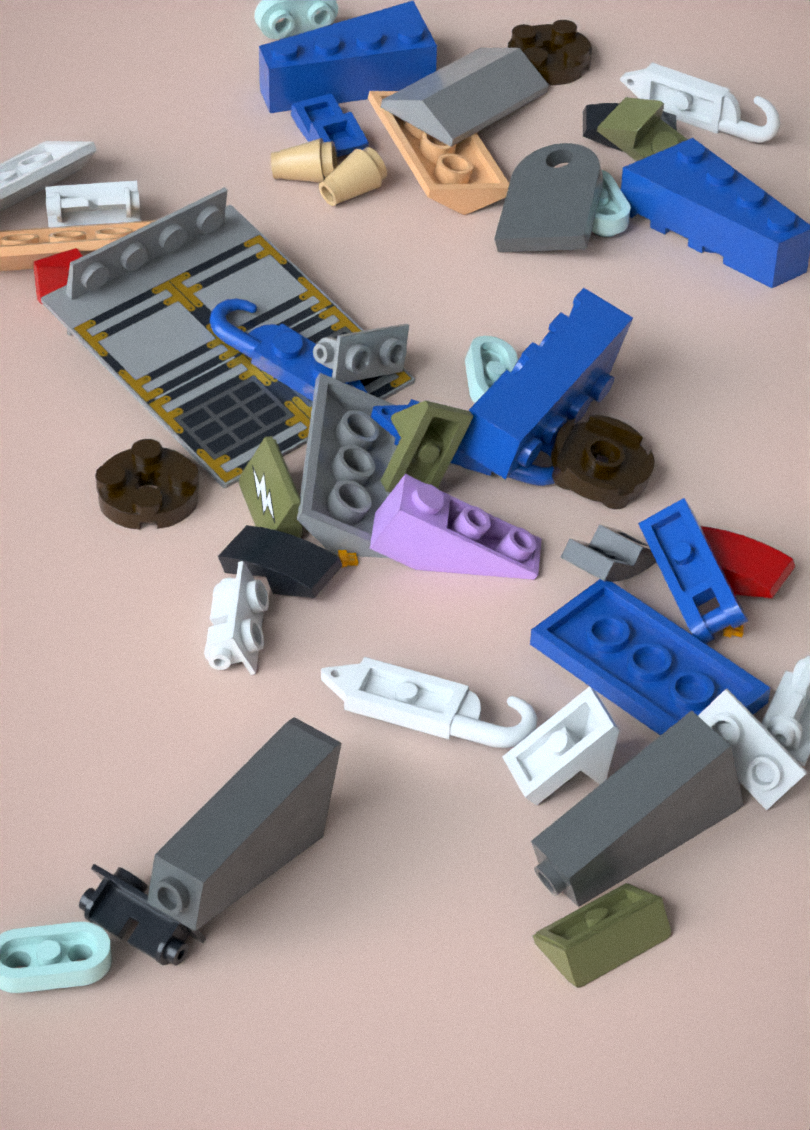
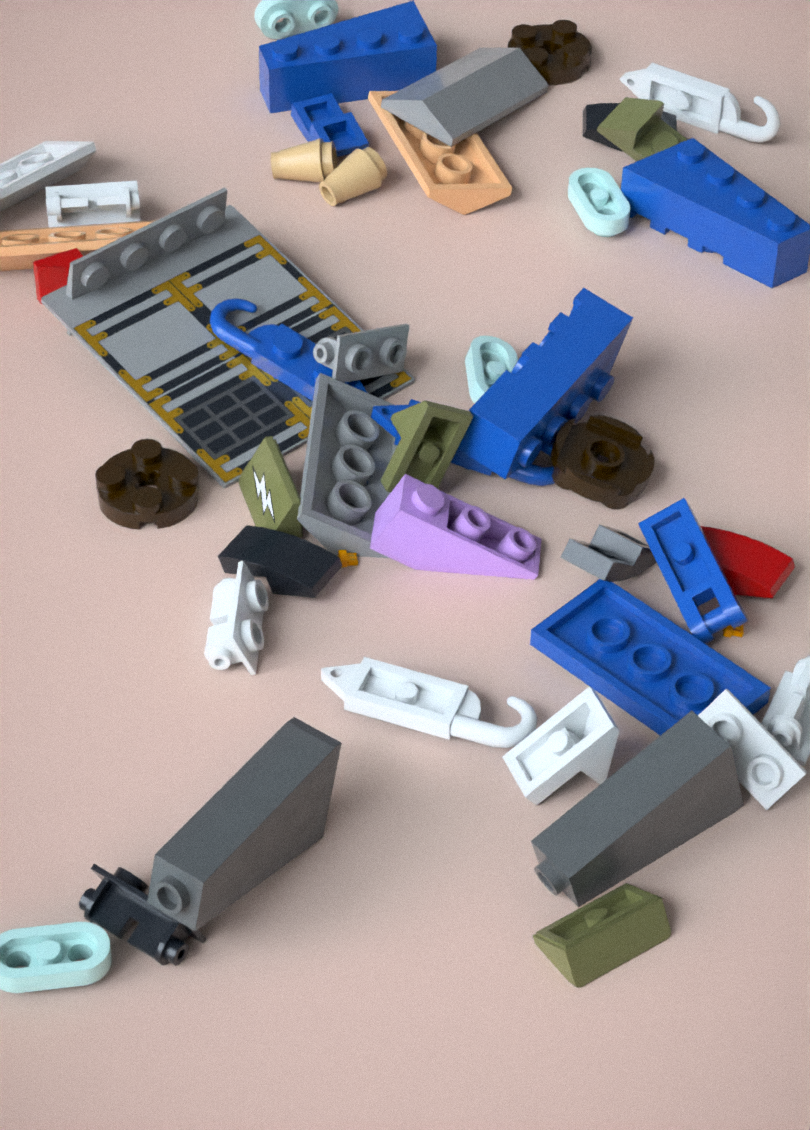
(551, 205): dark grey tile -> none

